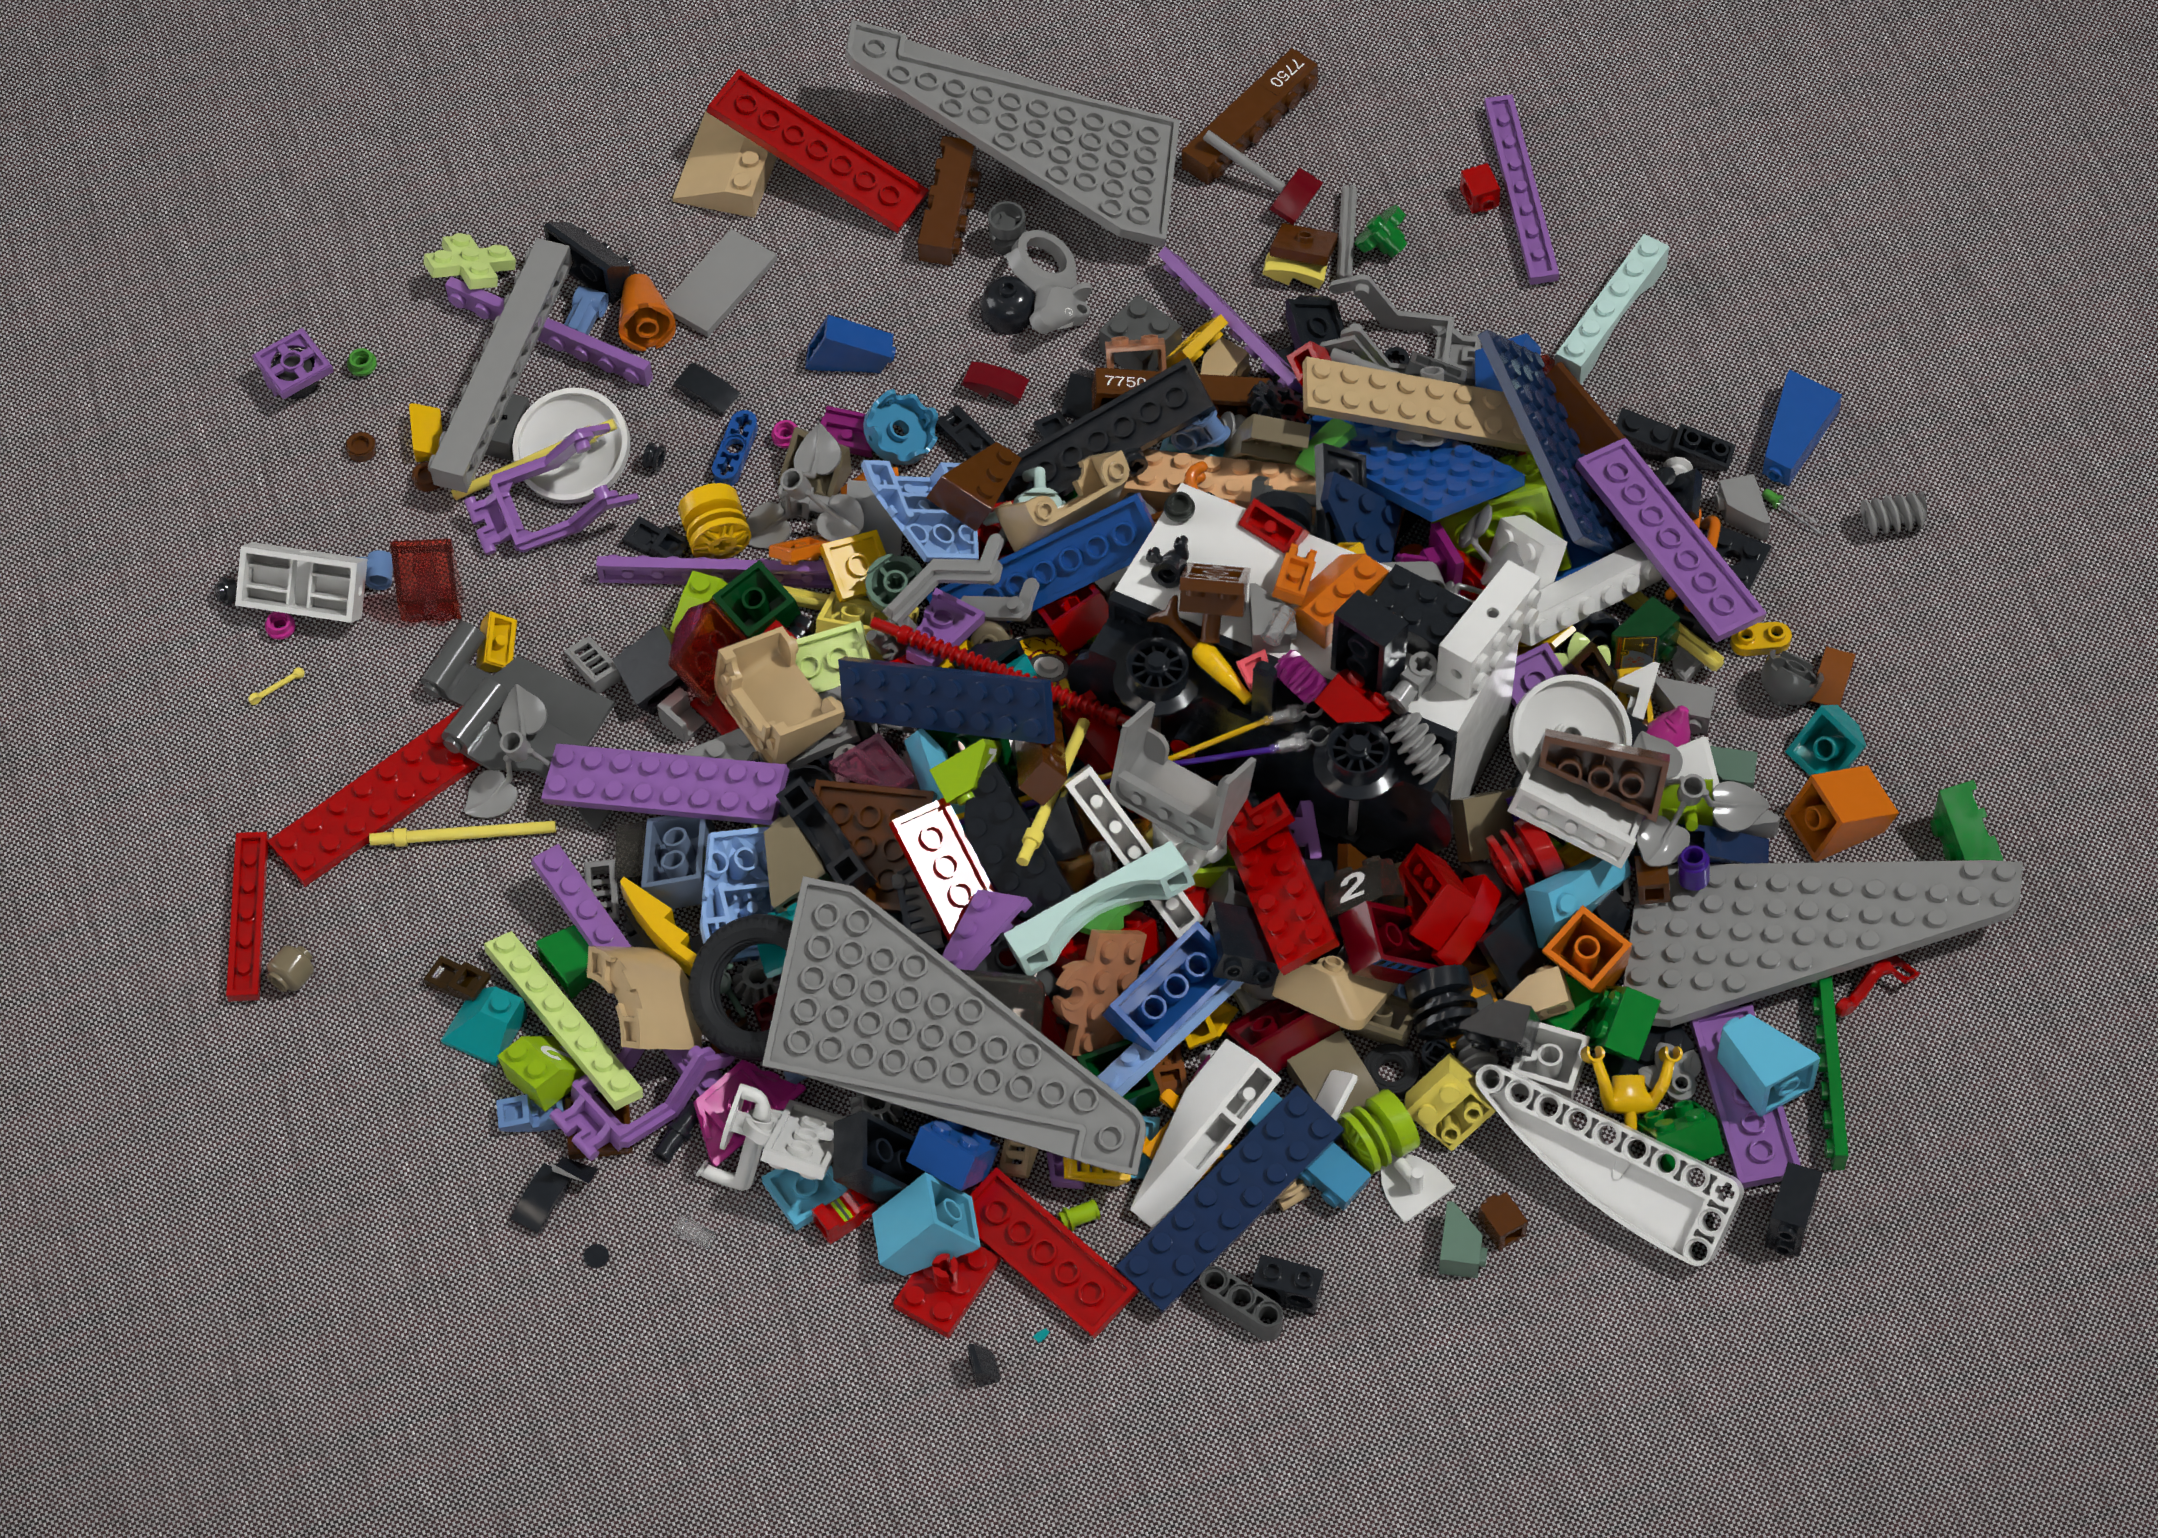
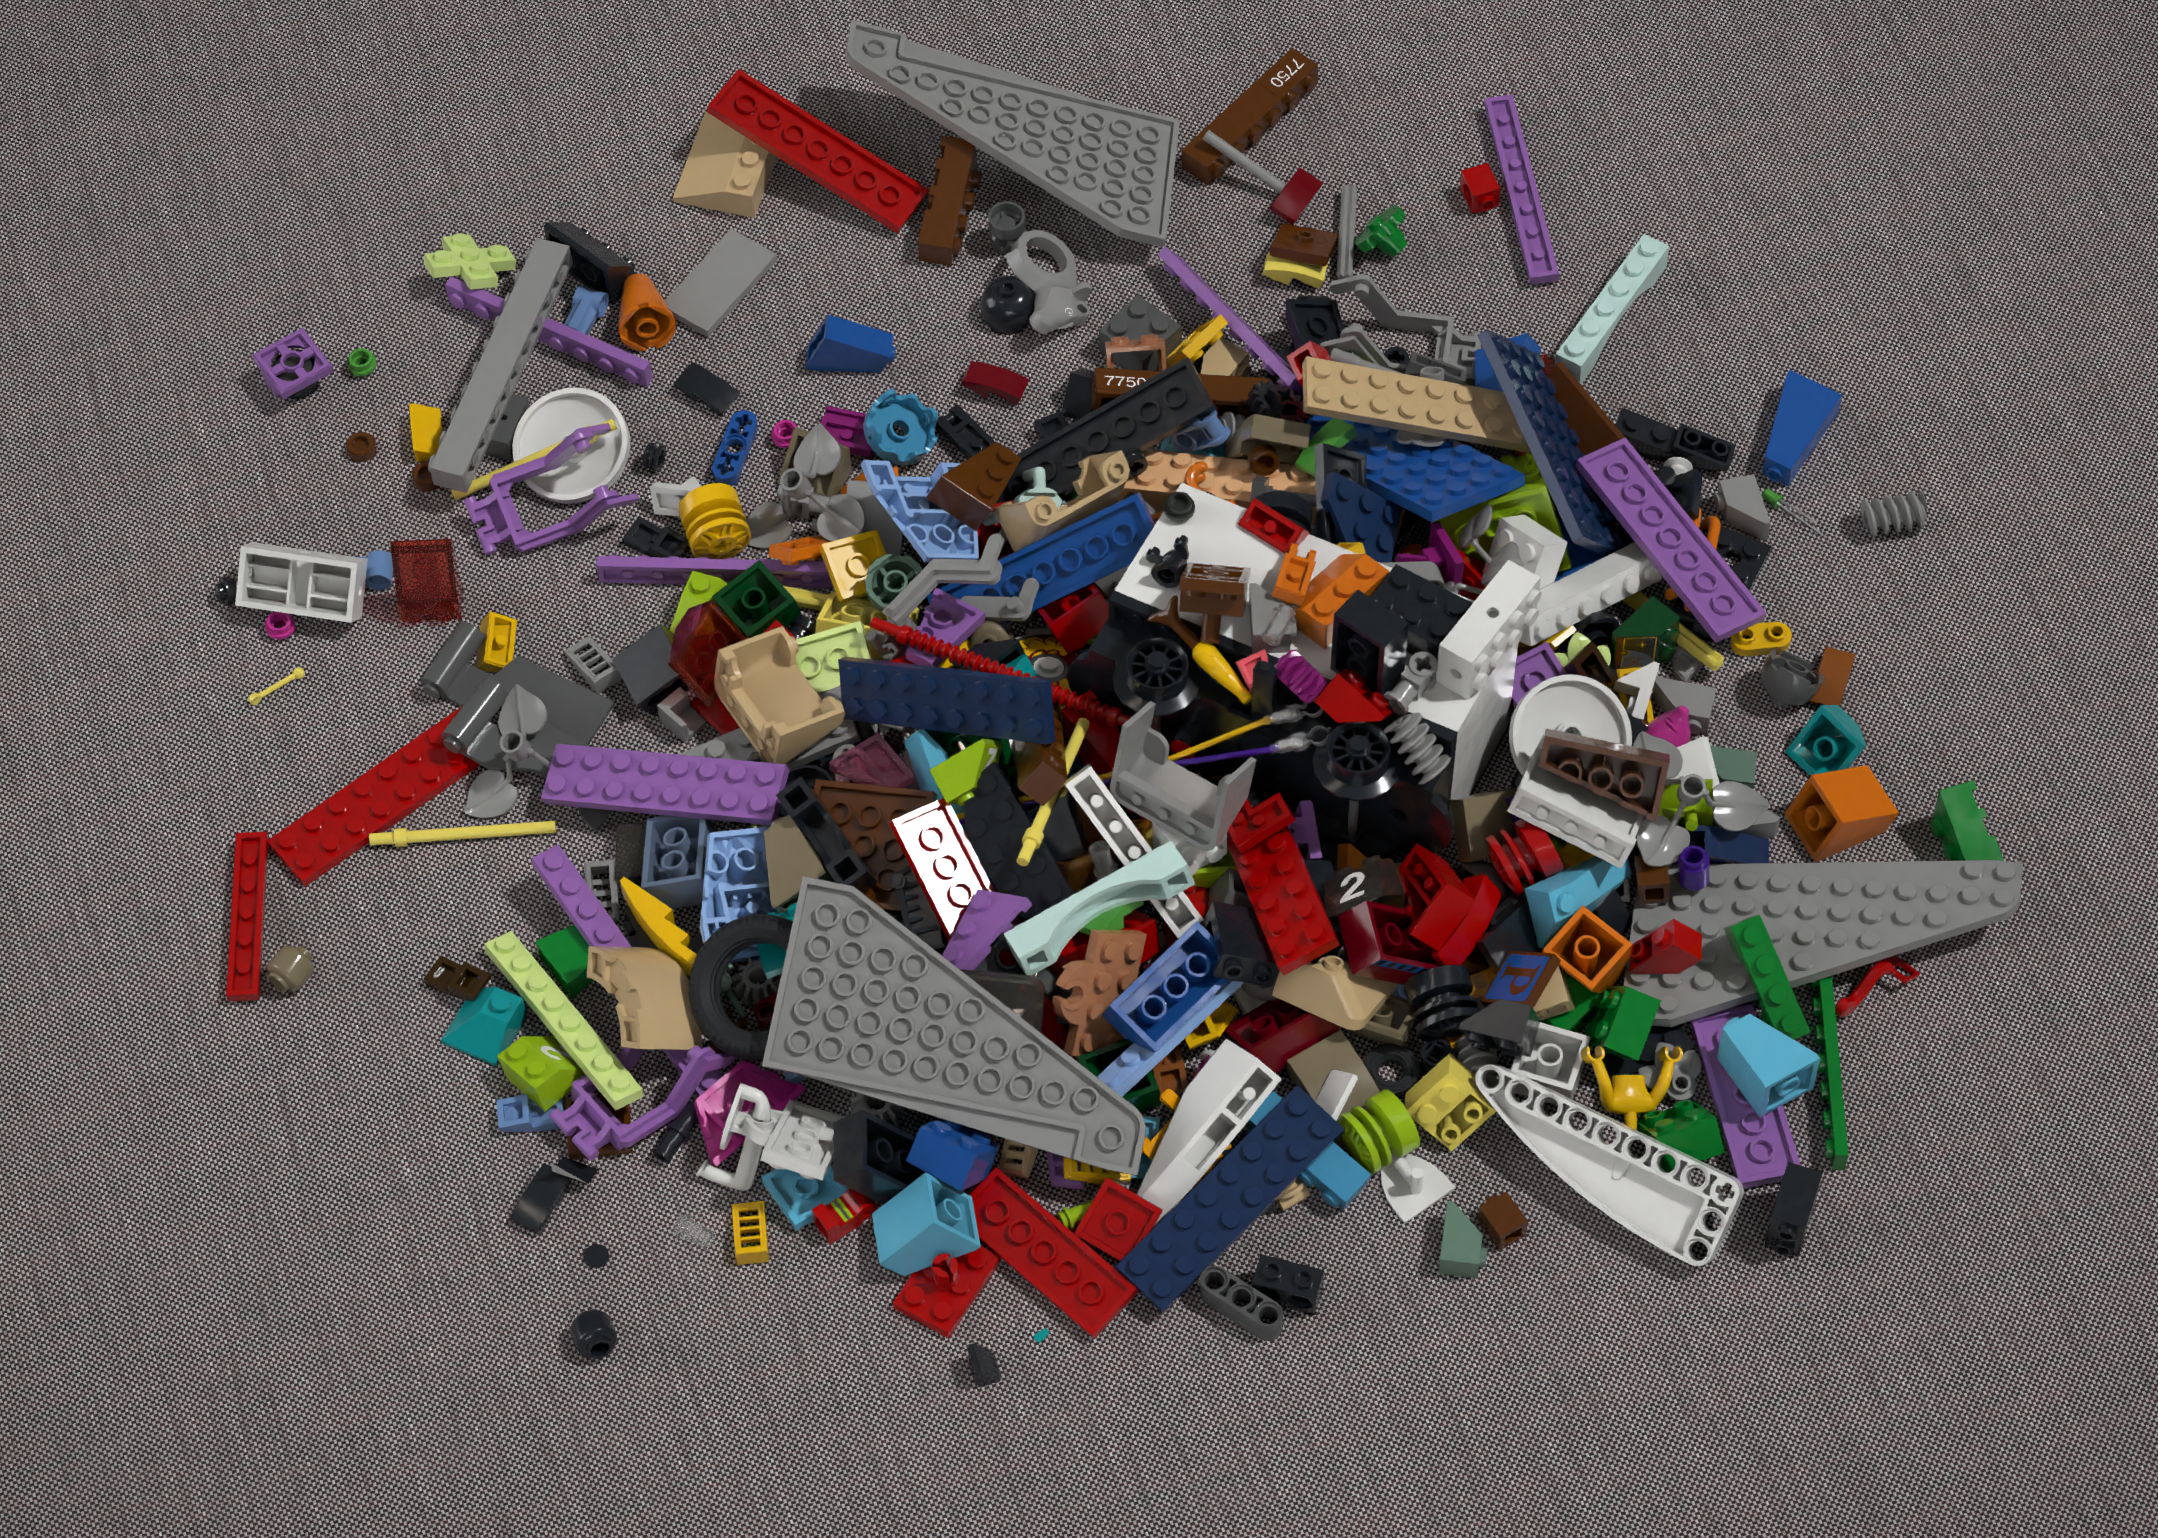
(593, 1334): none -> black head
(667, 496): none -> white slope
(756, 1253): none -> yellow slope
(1117, 1220): none -> red plate
(1263, 460): none -> reddish brown tile
(1521, 978): none -> tile
(1666, 950): none -> red slope
(1759, 958): none -> green arch

